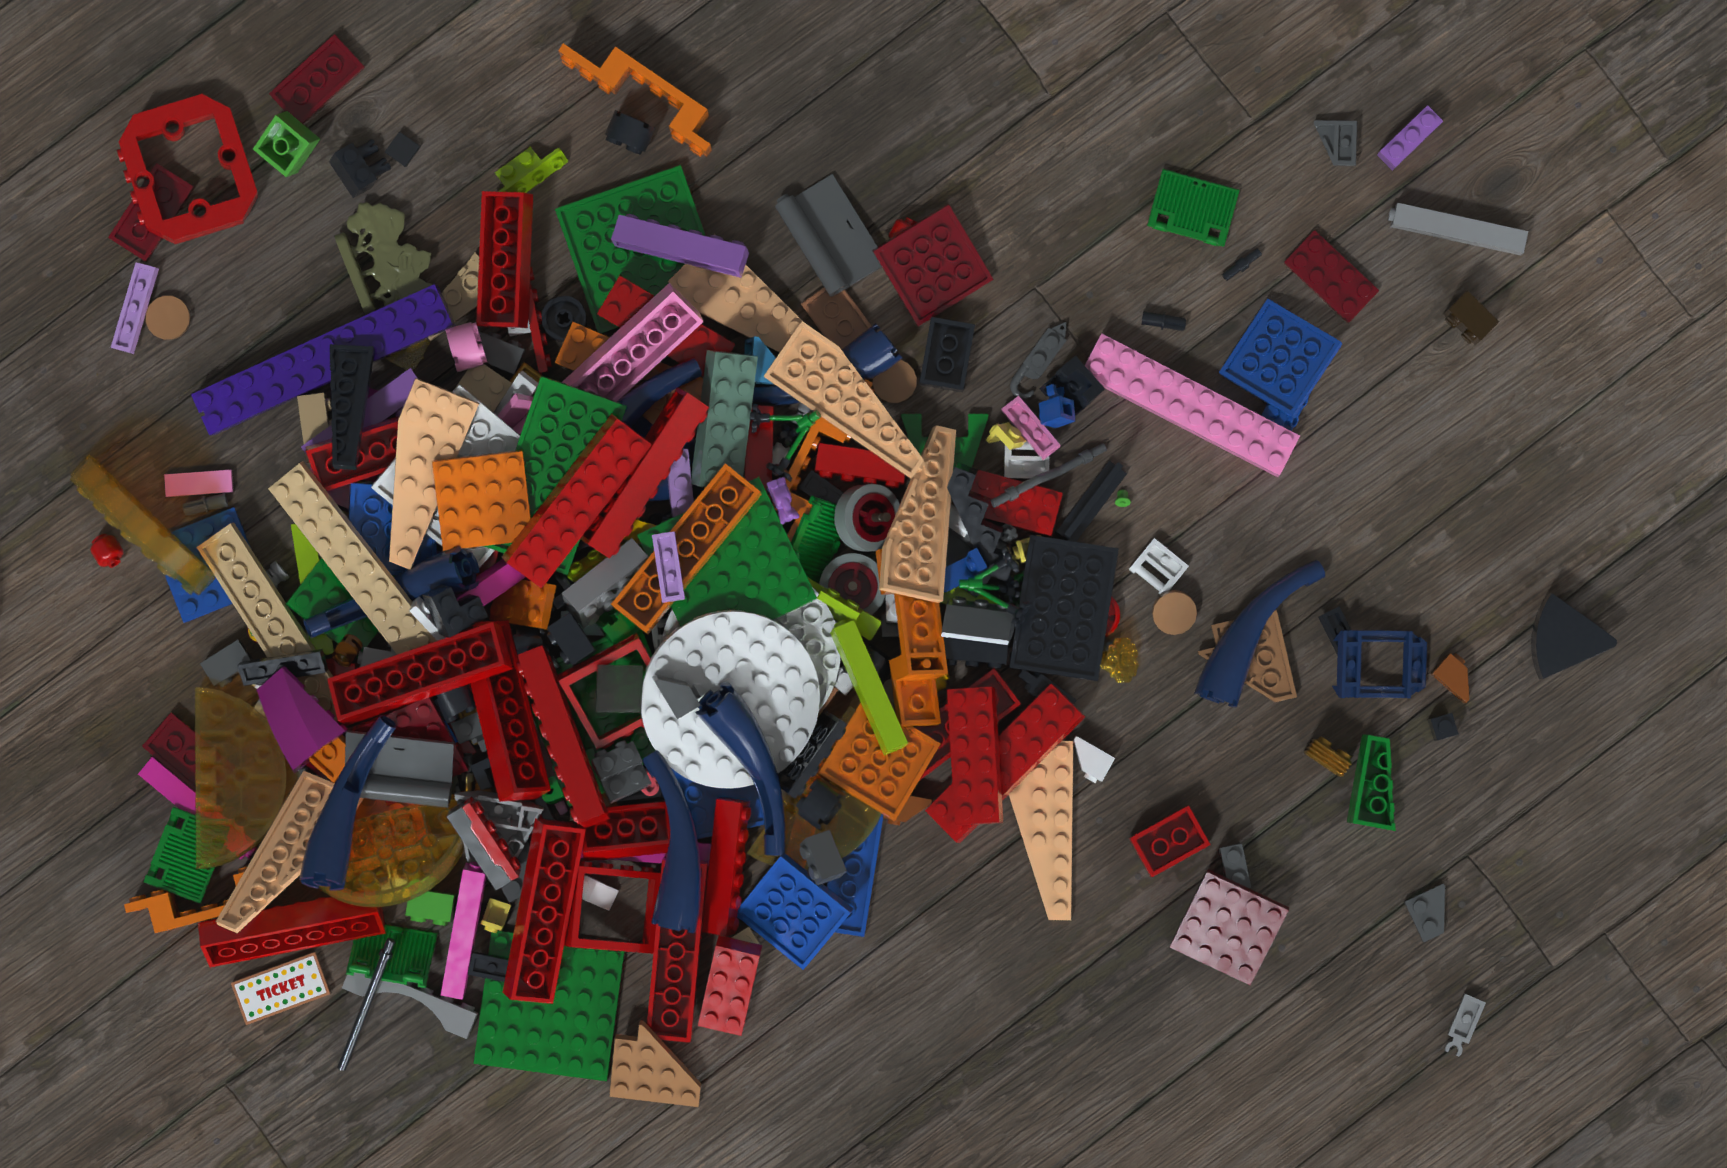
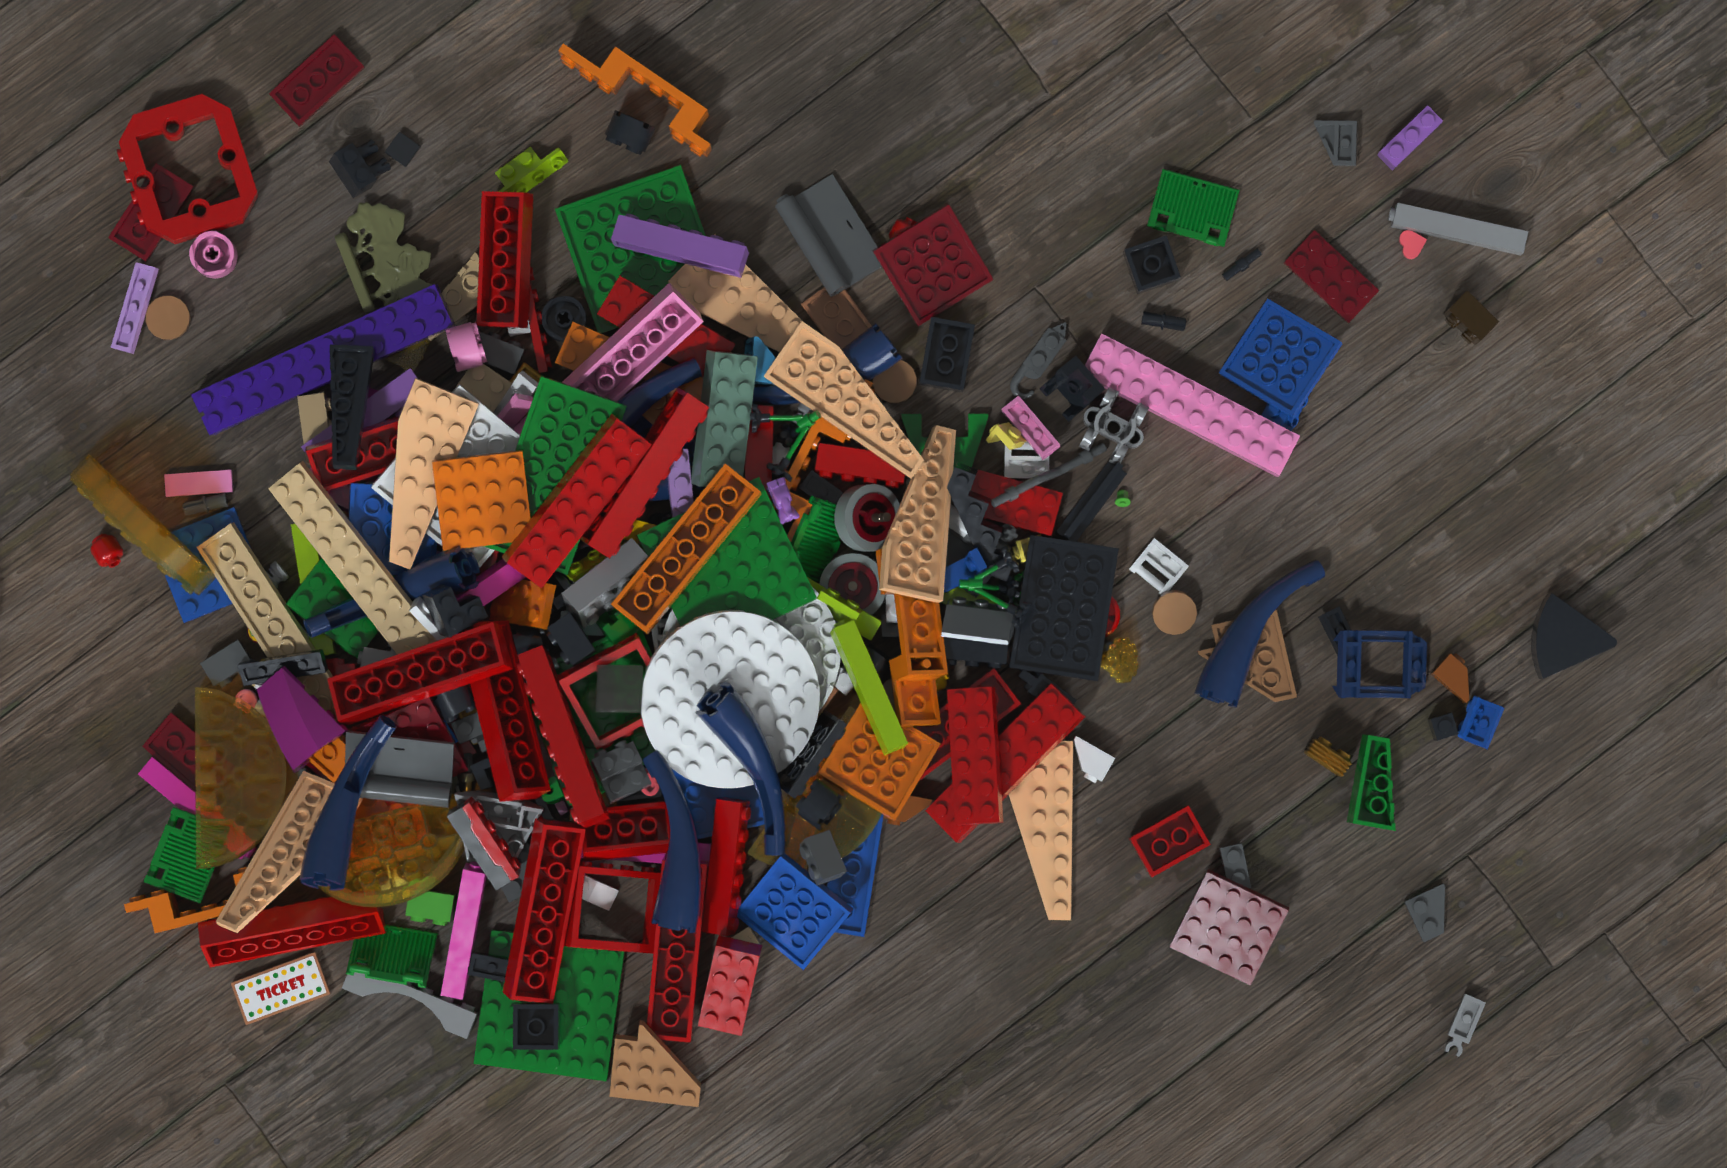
(203, 247): none -> bright pink brick
(248, 696): none -> tile
(286, 144): bright green brick -> none
(347, 650): reddish brown piece -> none
(385, 954): black bar -> none
(495, 915): light yellow bracket -> none
(536, 1026): none -> black brick
(668, 567): lavender plate -> none
(678, 695): dark grey slope -> none
(1057, 410): blue brick -> none
(1104, 417): none -> light grey piece
(1151, 264): none -> black brick
(1411, 243): none -> coral tile
(1480, 722): none -> blue bracket

